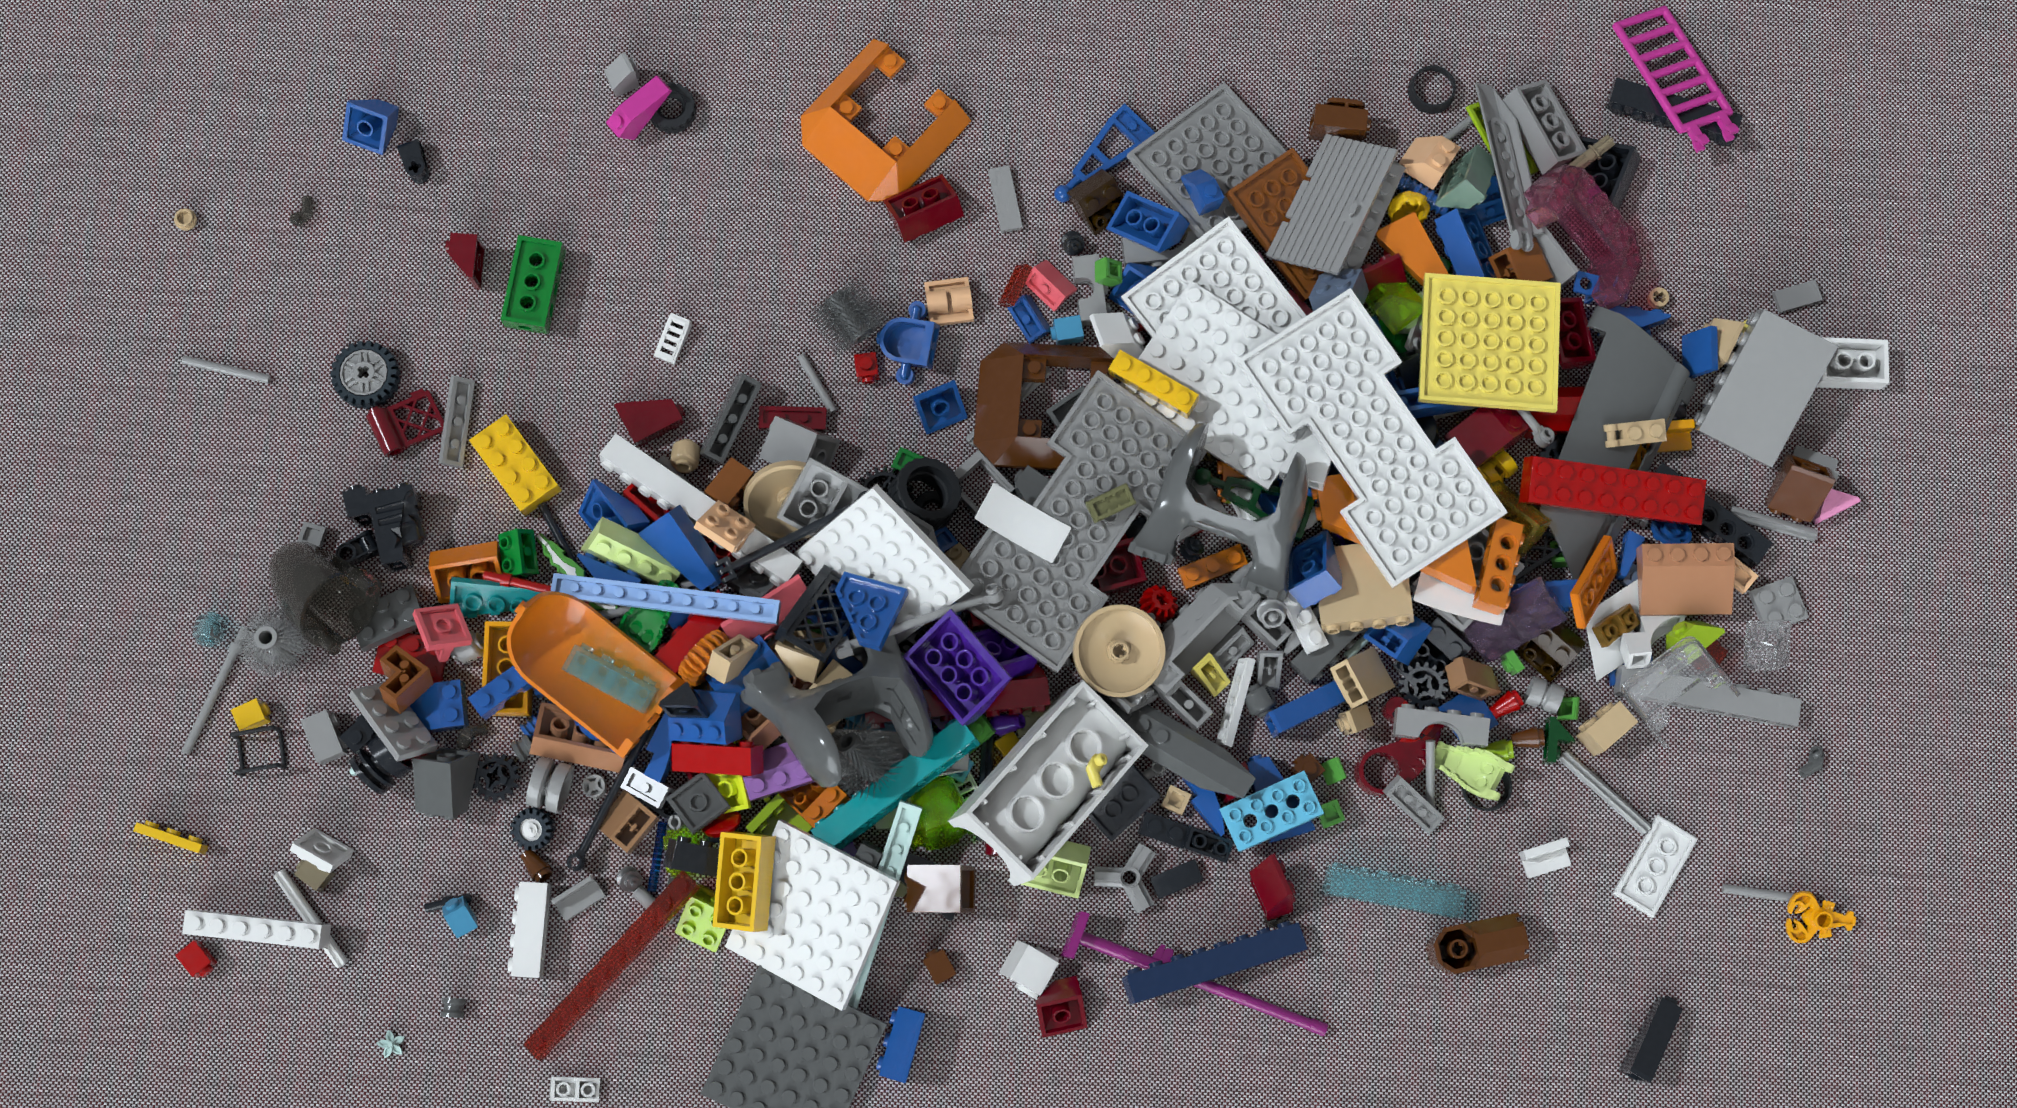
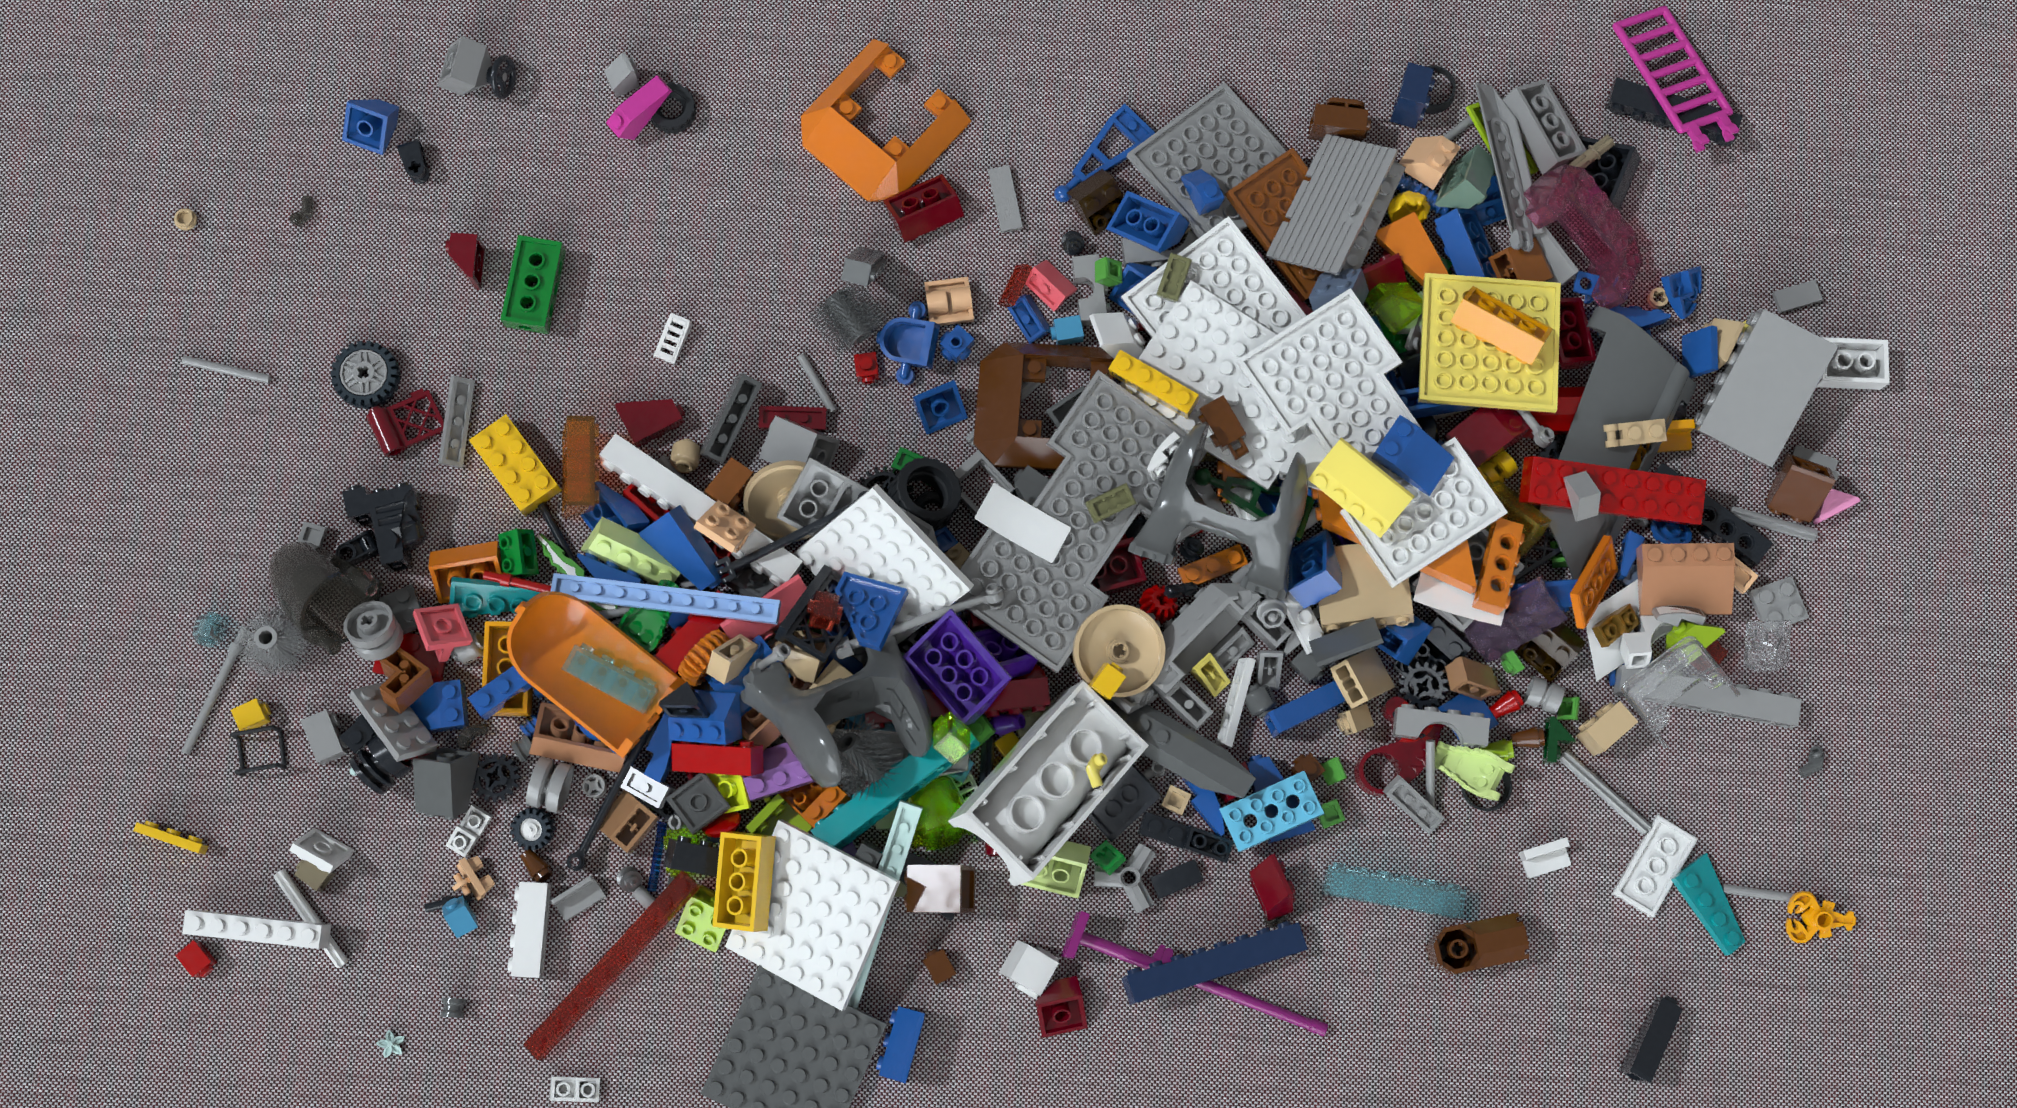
(373, 630): none -> light grey wheel
(469, 831): none -> white slope
(470, 68): none -> light grey piece
(477, 886): none -> light nougat hips
(579, 465): none -> clear orange slope
(779, 653): none -> light grey bar
(824, 610): none -> clear red brick
(863, 266): none -> dark grey brick
(951, 737): none -> clear neon green brick
(956, 344): none -> blue brick
(1107, 680): none -> yellow brick
(1107, 857): none -> green bracket
(1159, 461): none -> white slope
(1174, 277): none -> olive plate
(1180, 590): none -> black piece
(1224, 427): none -> reddish brown brick
(1346, 642): none -> dark grey slope
(1361, 487): none -> light yellow slope
(1413, 96): none -> dark blue brick
(1413, 455): none -> blue slope
(1501, 325): none -> light orange slope
(1583, 495): none -> light grey slope
(1674, 613): none -> light grey slope
(1683, 289): none -> blue brick
(1708, 901): none -> teal wing

